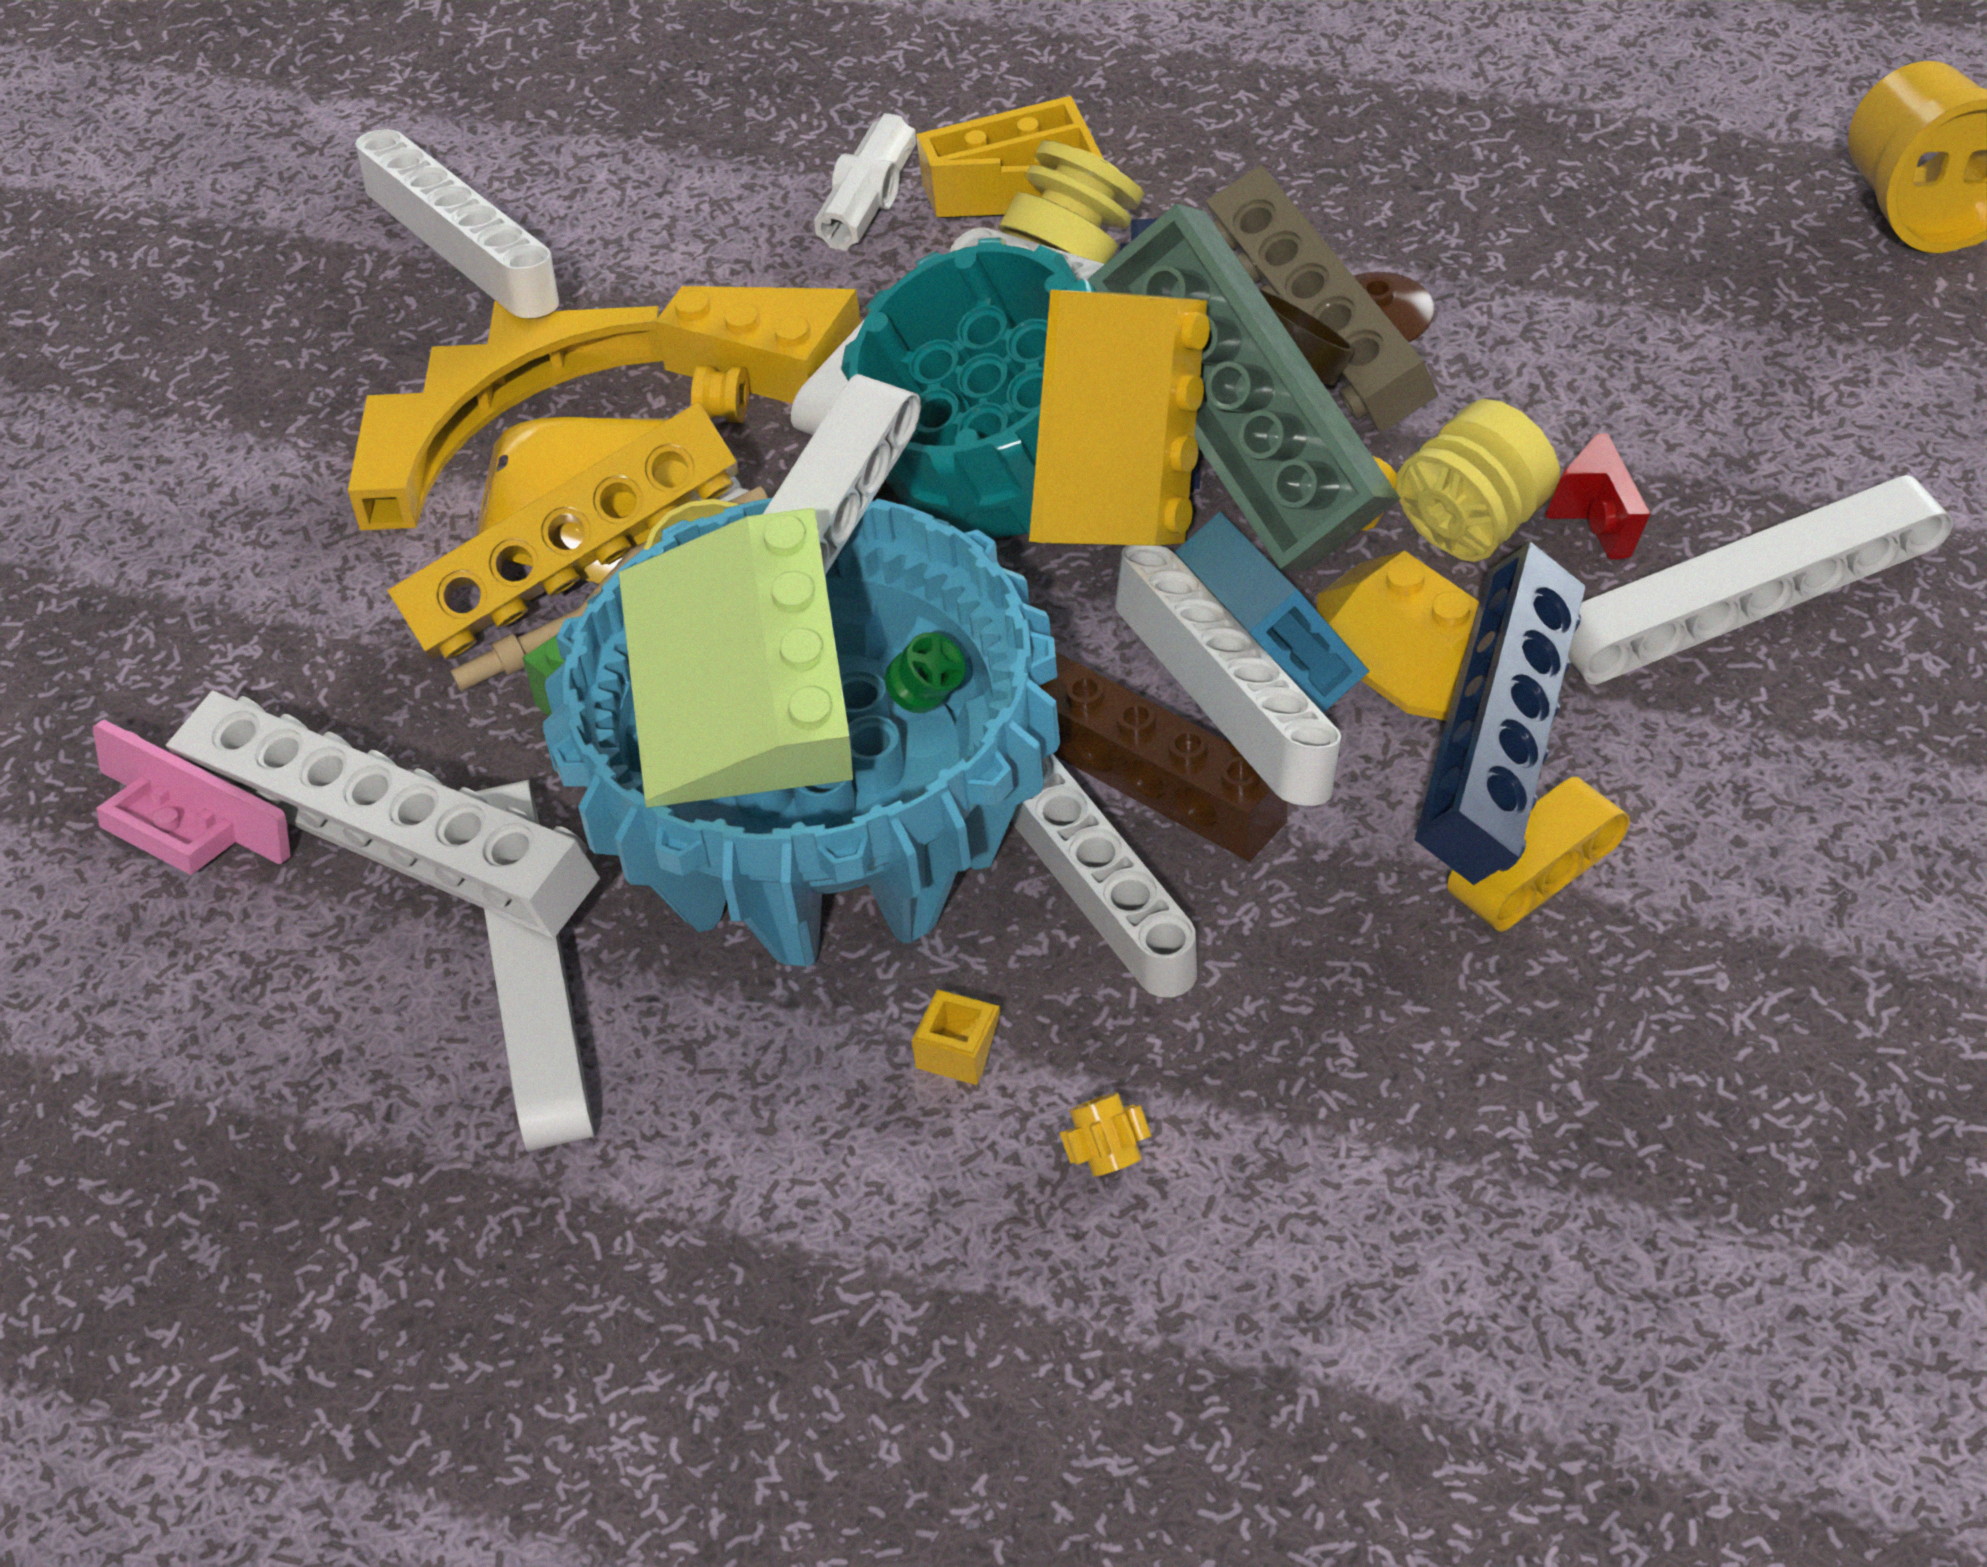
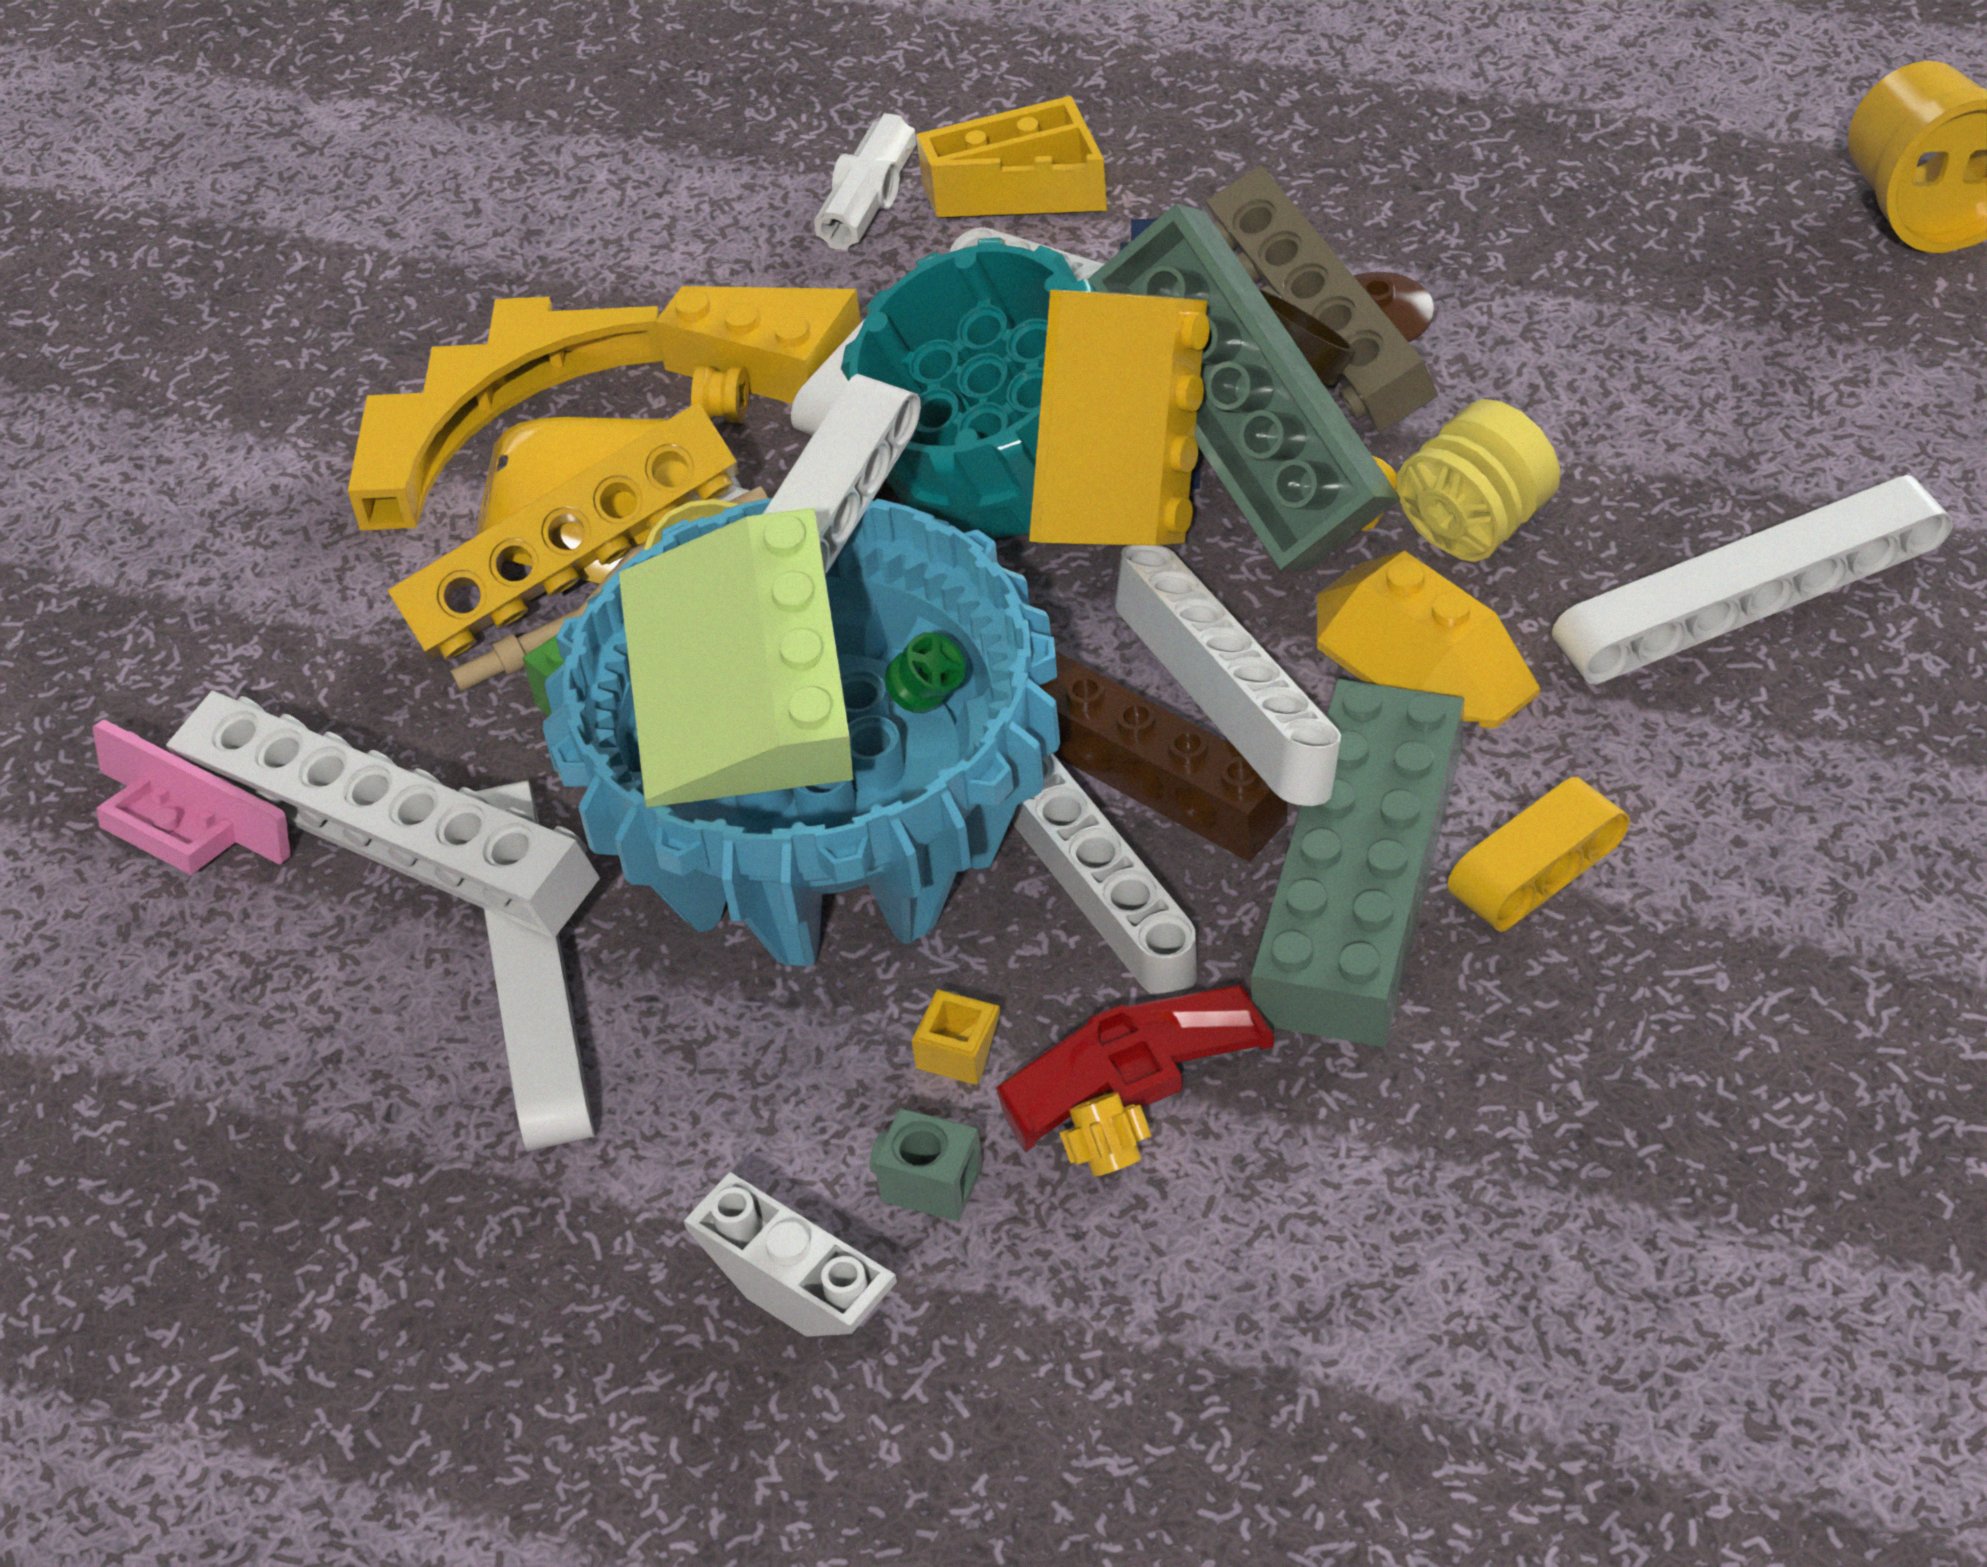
(458, 223): white beam -> none
(787, 1260): none -> white slope
(933, 1188): none -> sand green brick
(1076, 199): light yellow wheel -> none
(1130, 1054): none -> red plate
(1272, 611): dark azure slope -> none
(1360, 867): none -> sand green brick
(1501, 716): dark blue brick -> none
(1603, 492): red slope -> none

